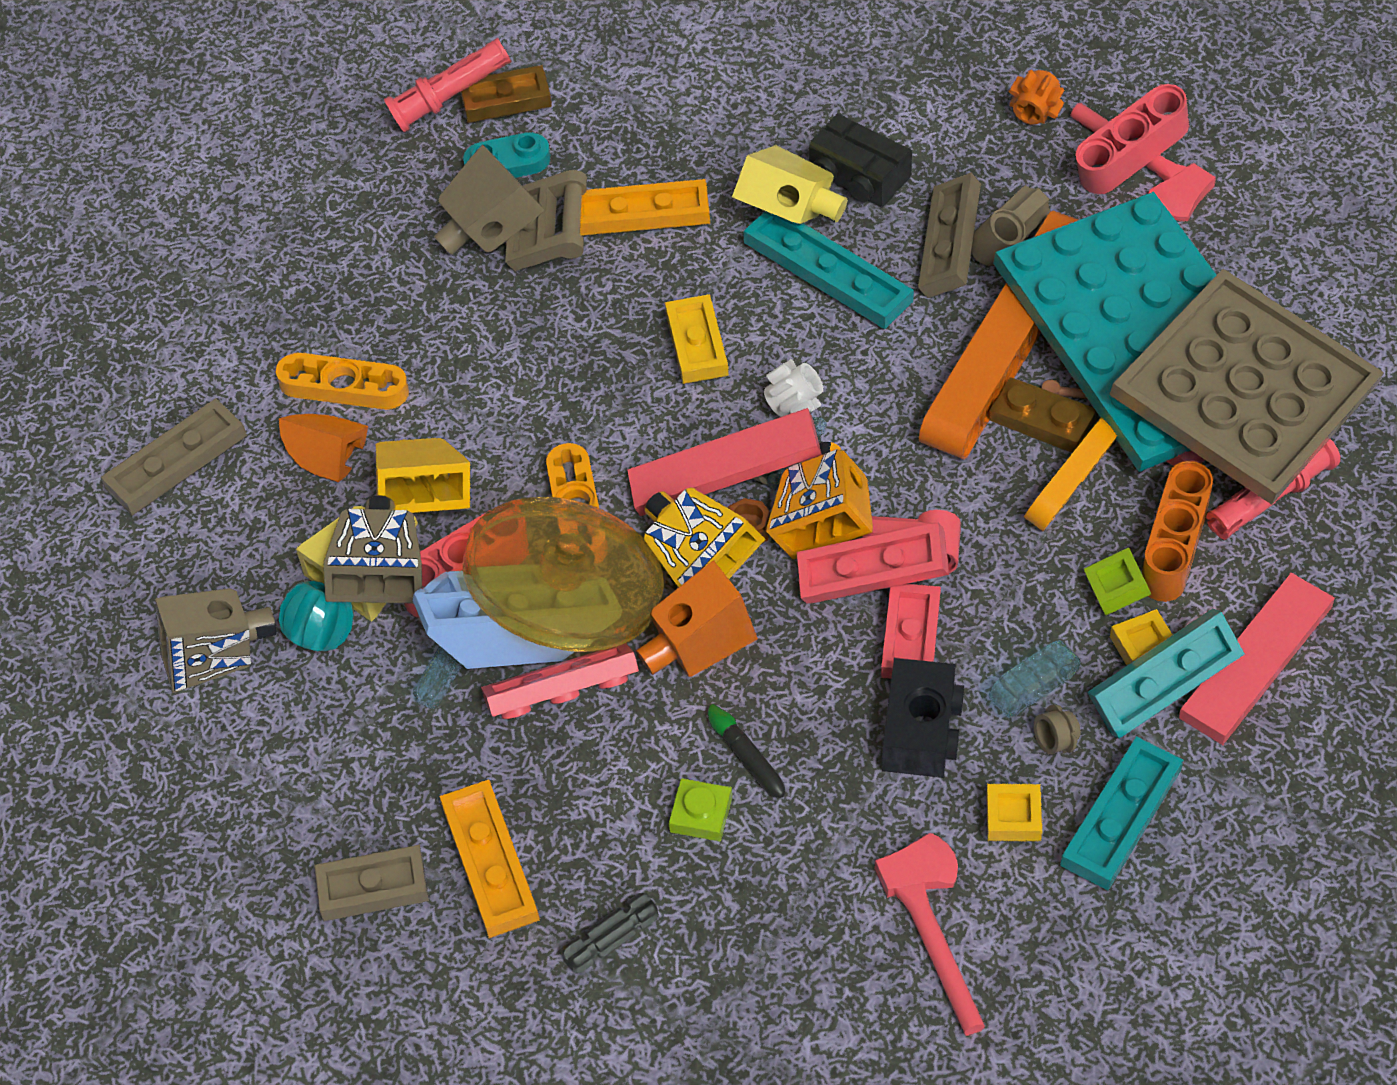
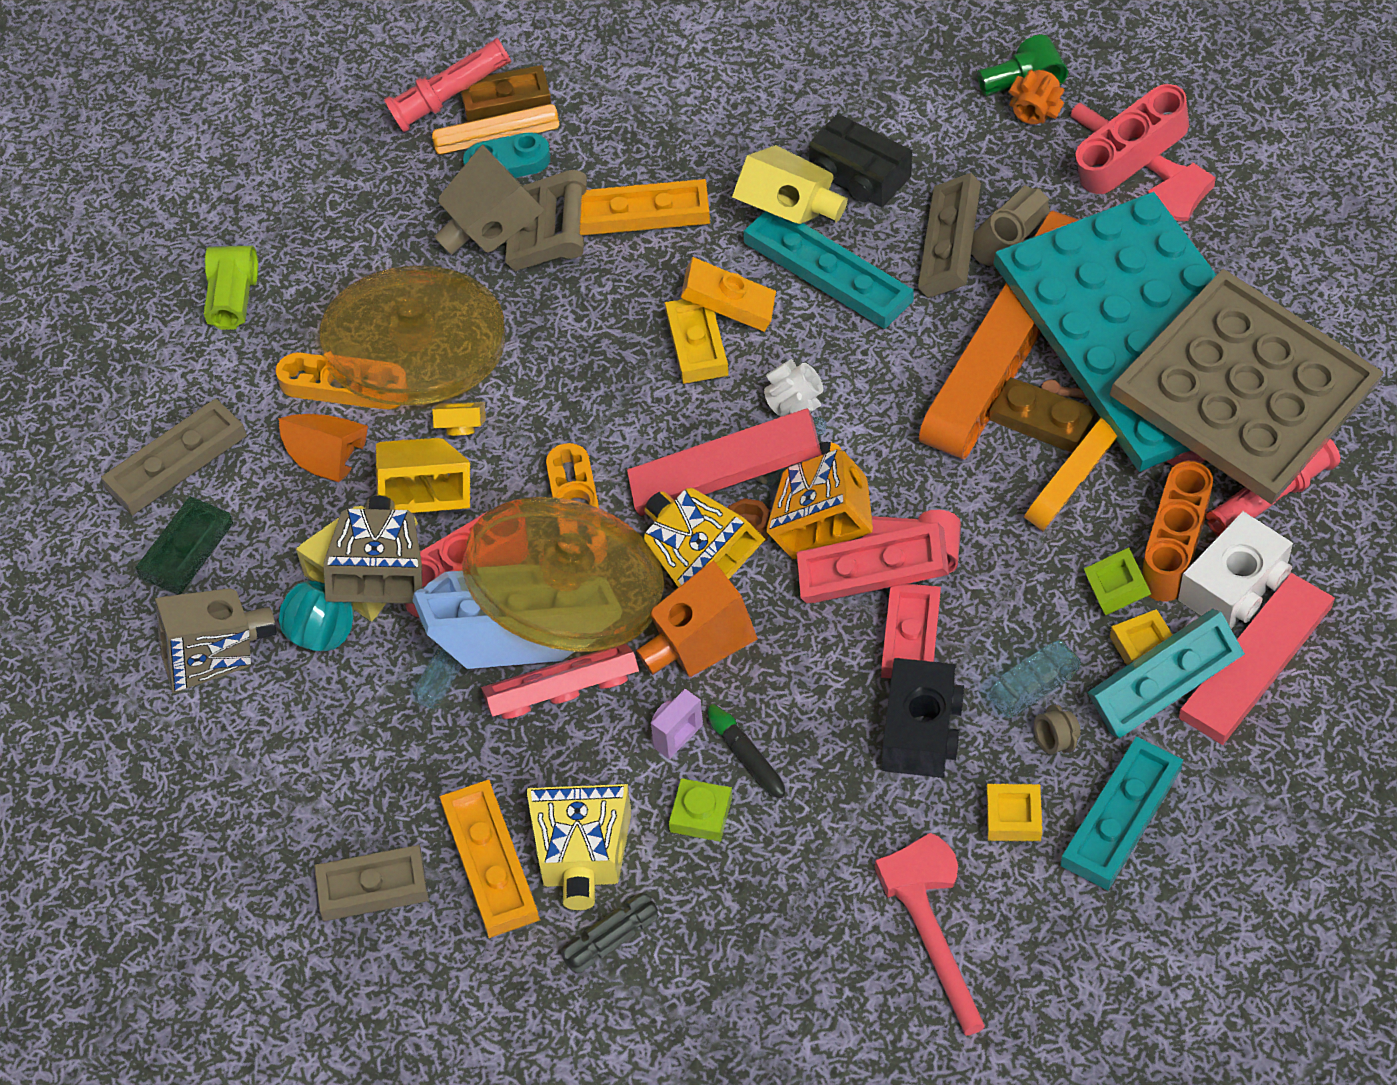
(184, 545): none -> clear green plate
(229, 278): none -> lime piece
(412, 335): none -> clear yellow dish
(459, 417): none -> yellow plate
(464, 135): none -> light orange axle
(580, 837): none -> torso
(676, 723): none -> lavender plate
(728, 294): none -> light orange plate
(1032, 54): none -> green pin
(1242, 549): none -> white brick

